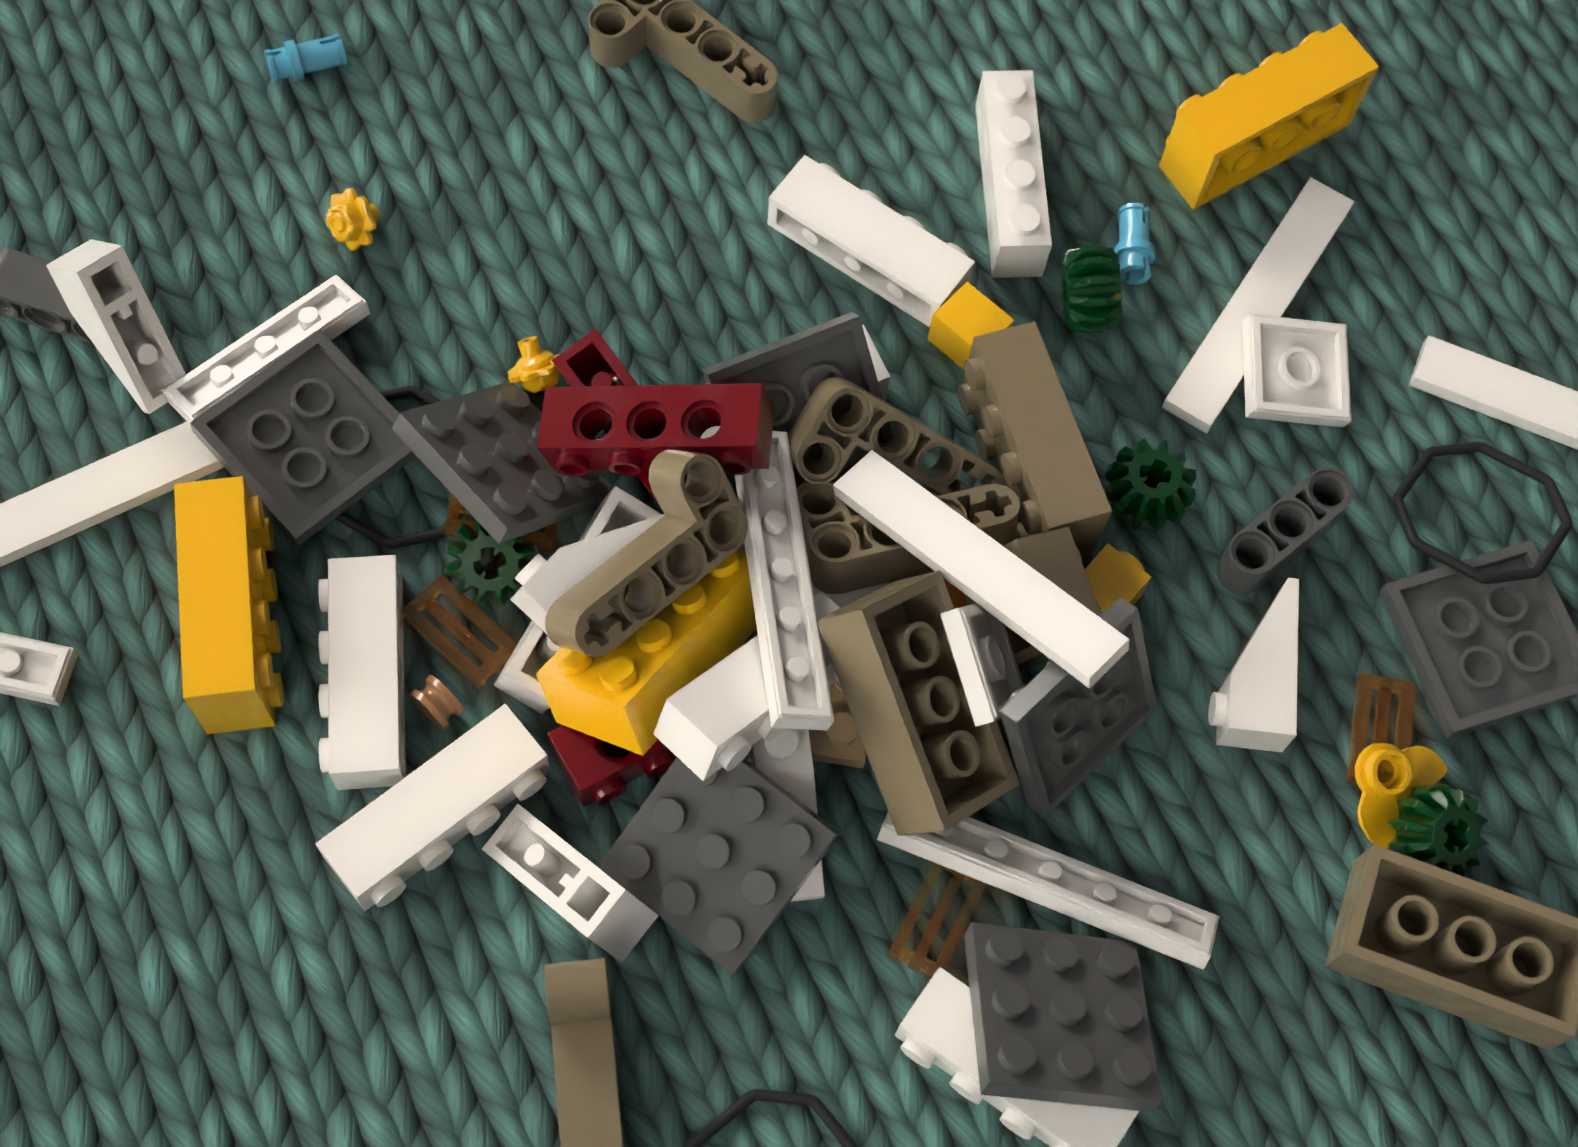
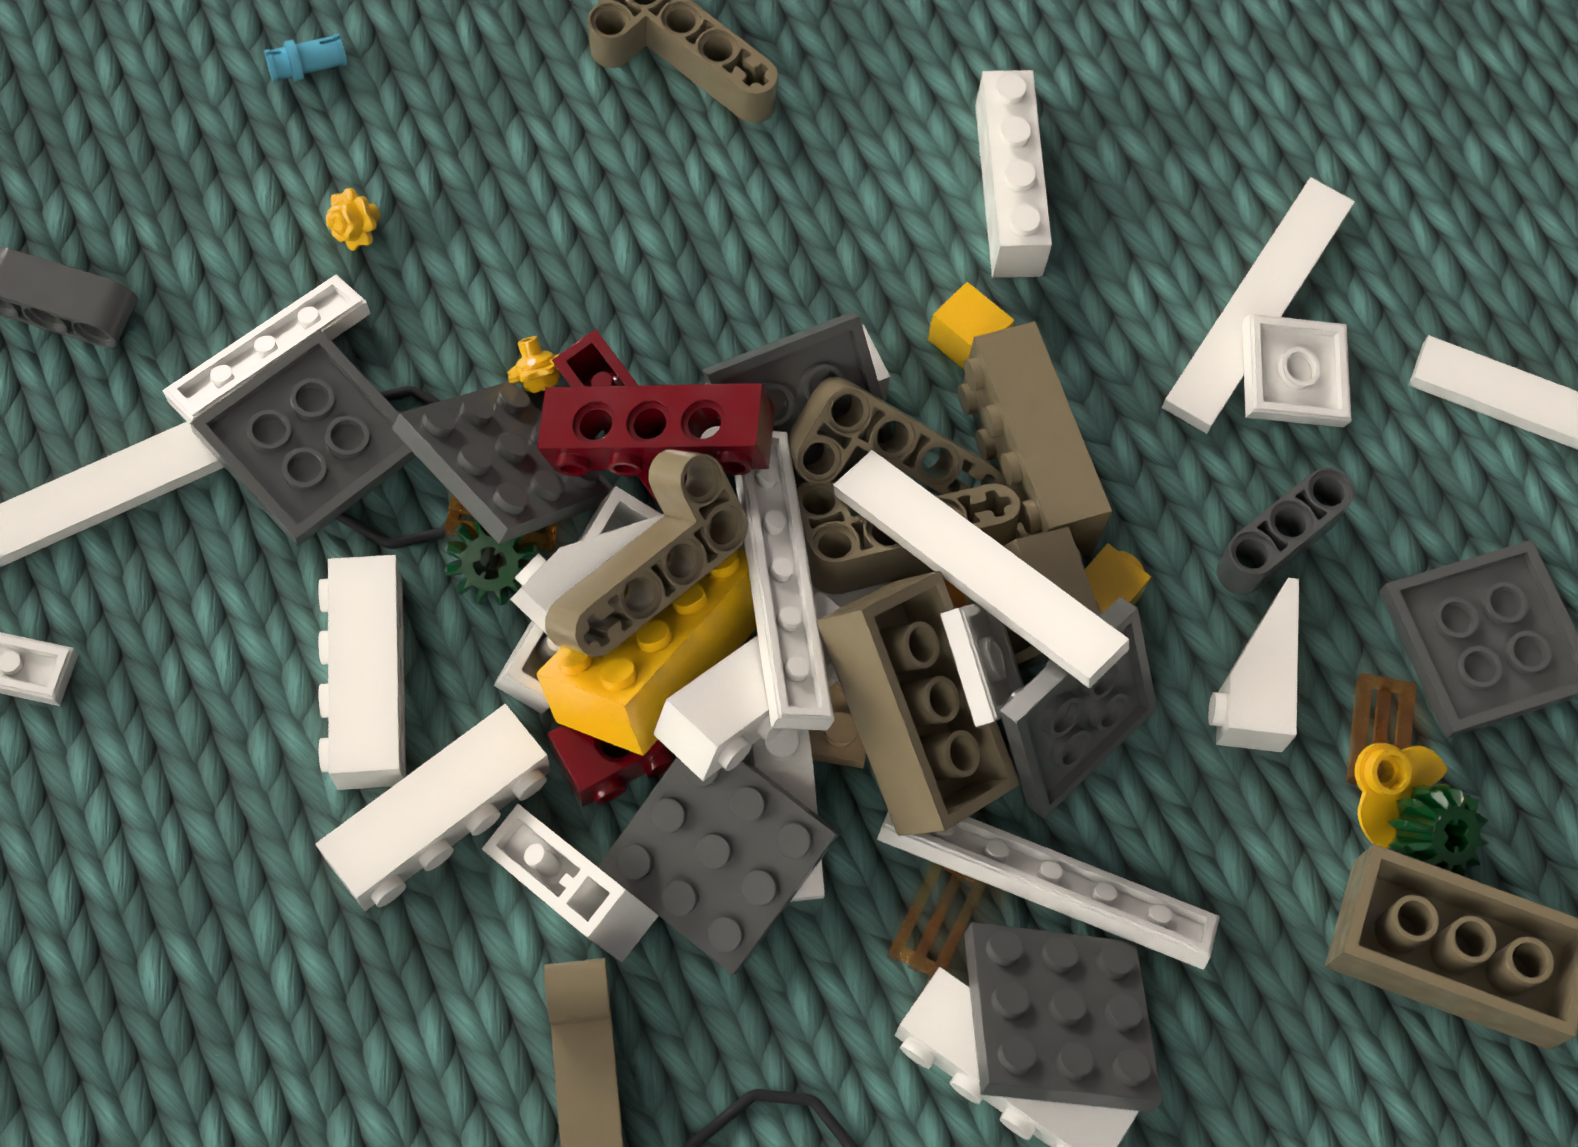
(118, 319): white slope -> none
(226, 606): yellow brick -> none
(436, 702): medium nougat bush -> none
(492, 662): clear orange tile -> none
(868, 239): white brick -> none
(1091, 289): dark green gear -> none
(1134, 249): medium azure pin -> none
(1159, 468): dark green gear -> none
(1266, 114): yellow brick -> none
(1456, 564): black piece -> none

